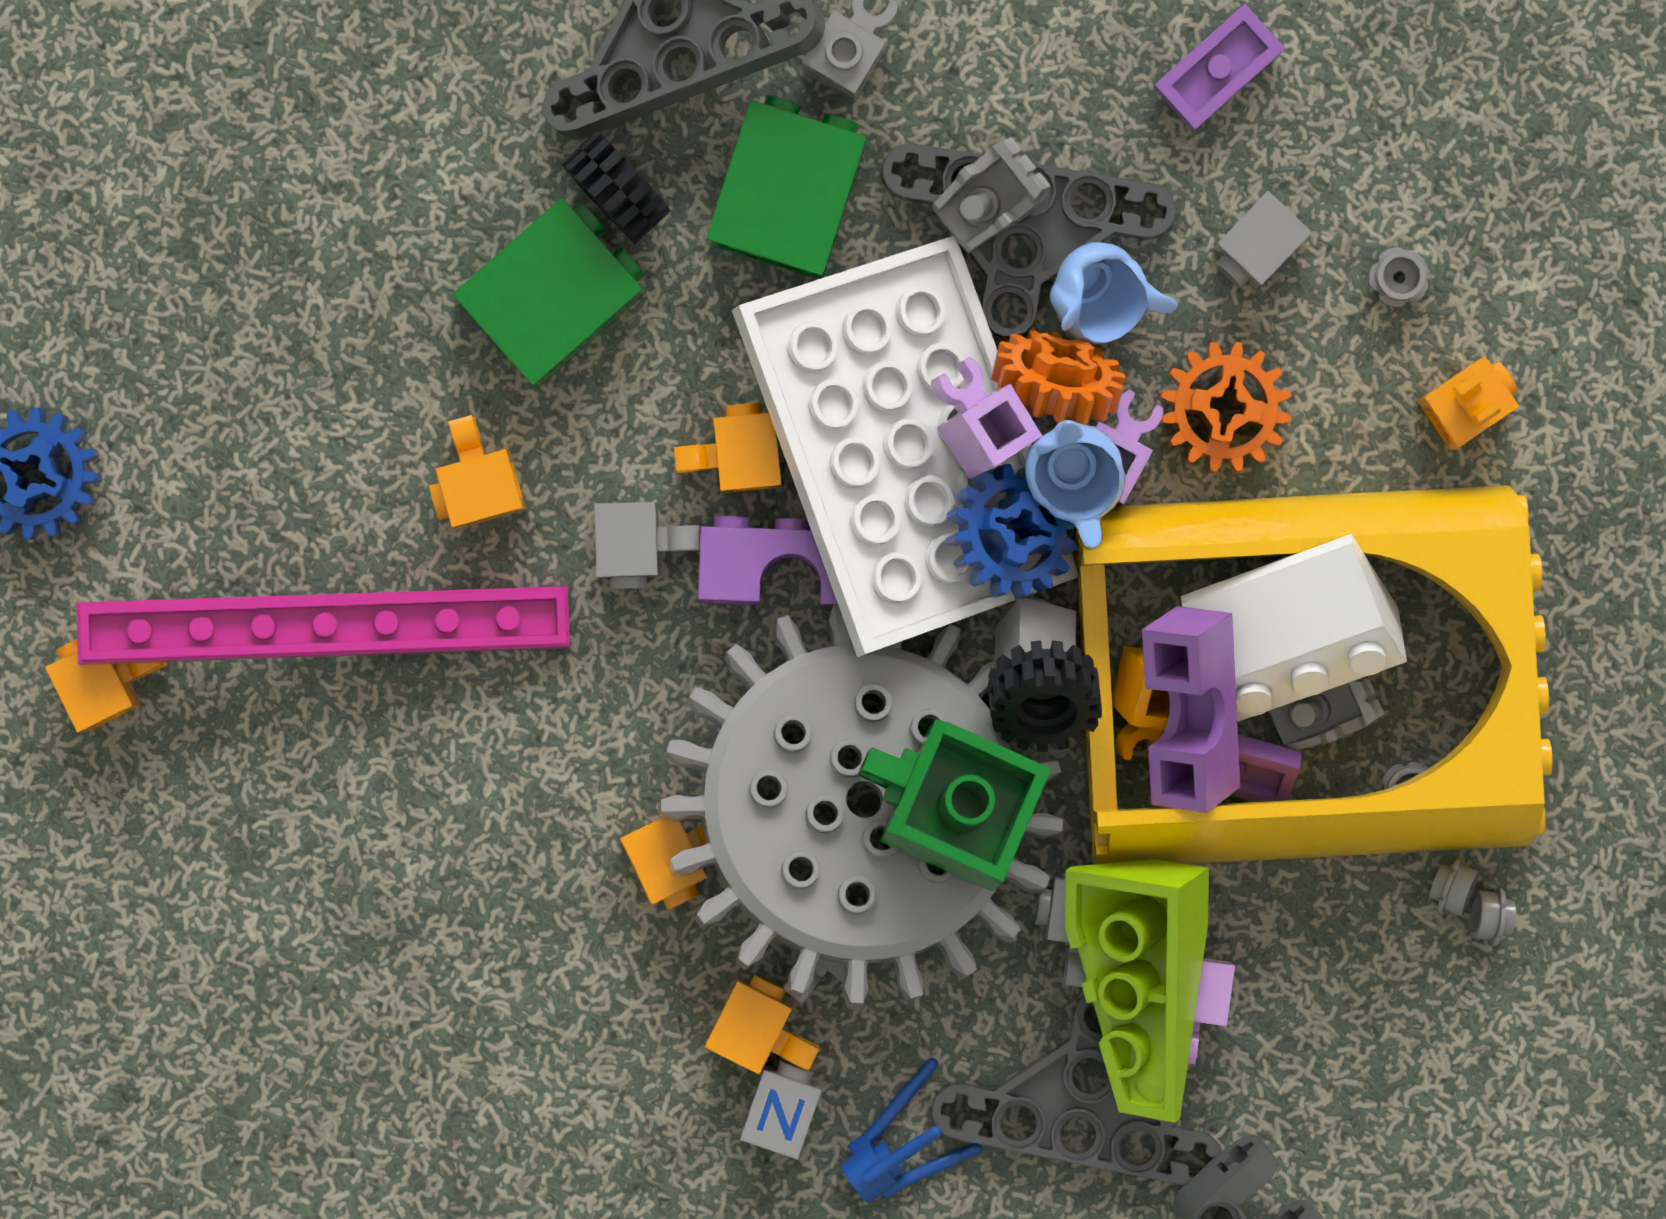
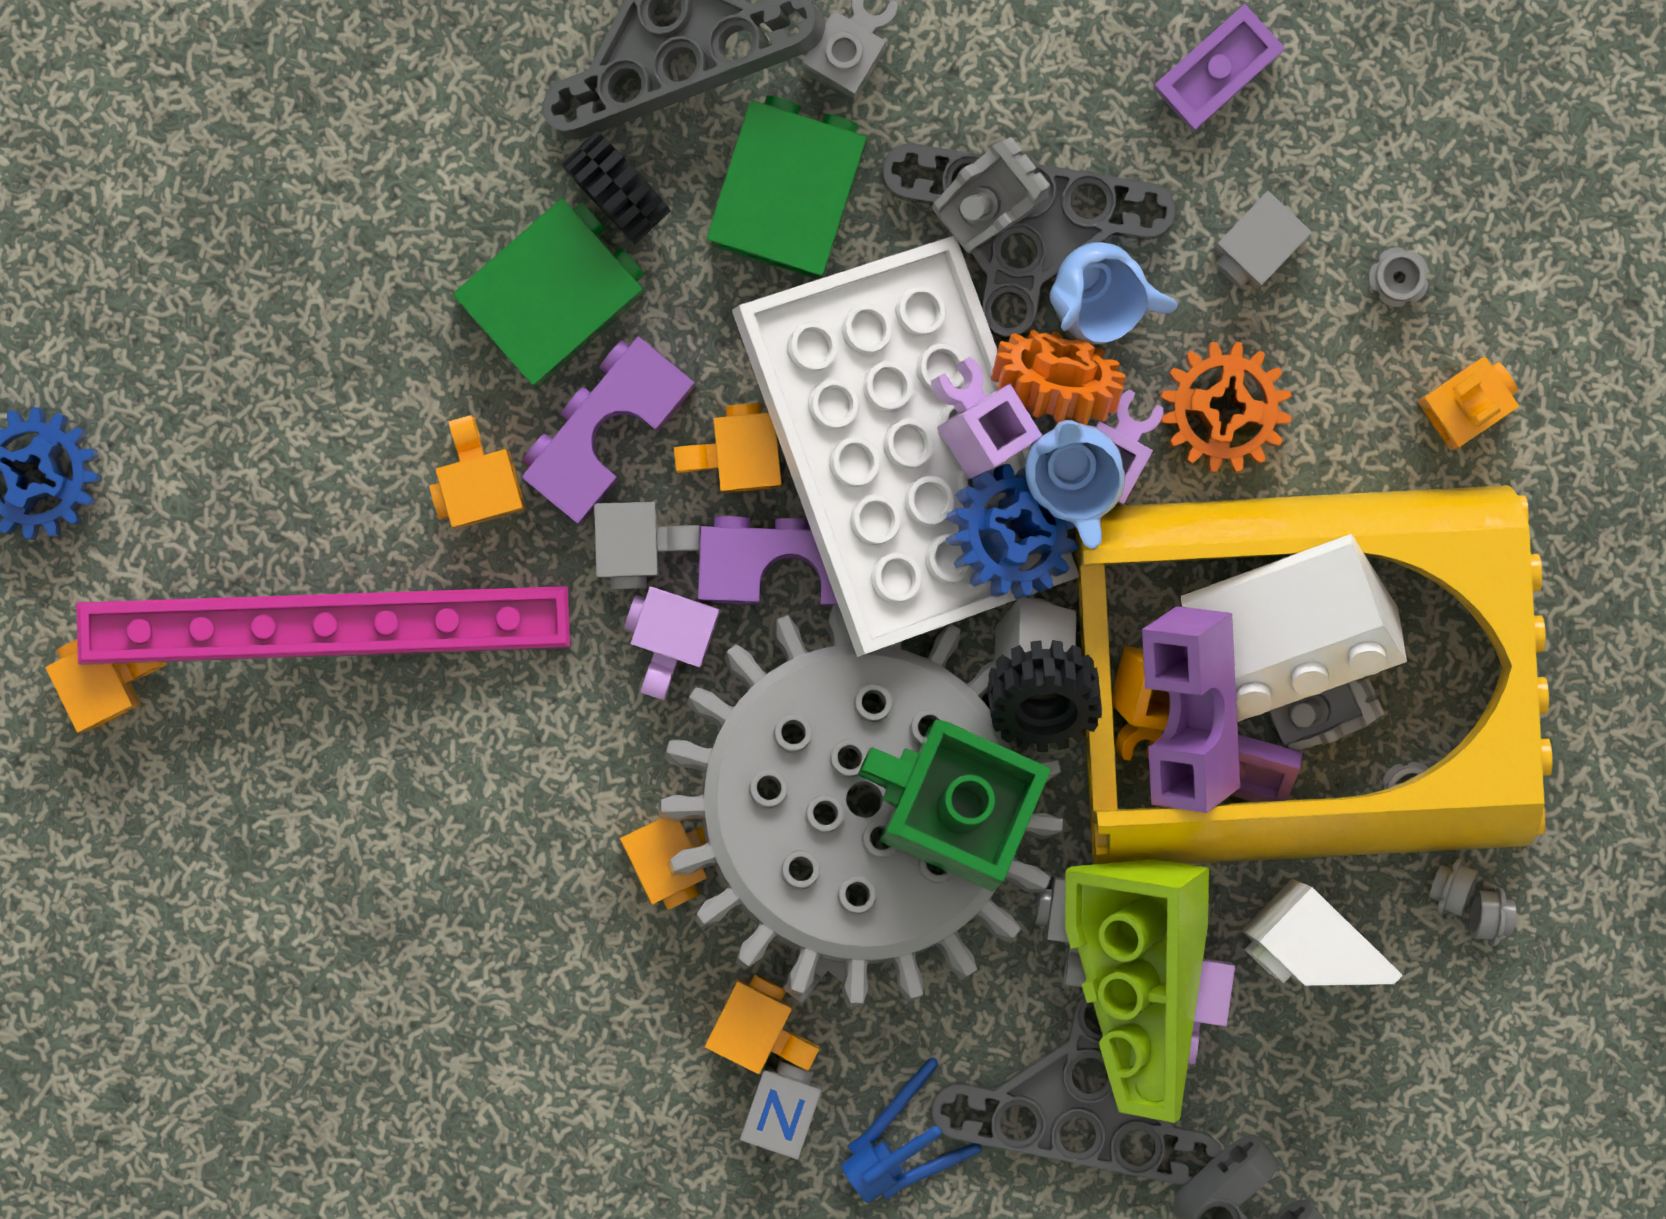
(635, 384): none -> medium lavender arch
(671, 629): none -> lavender brick
(1313, 943): none -> white slope

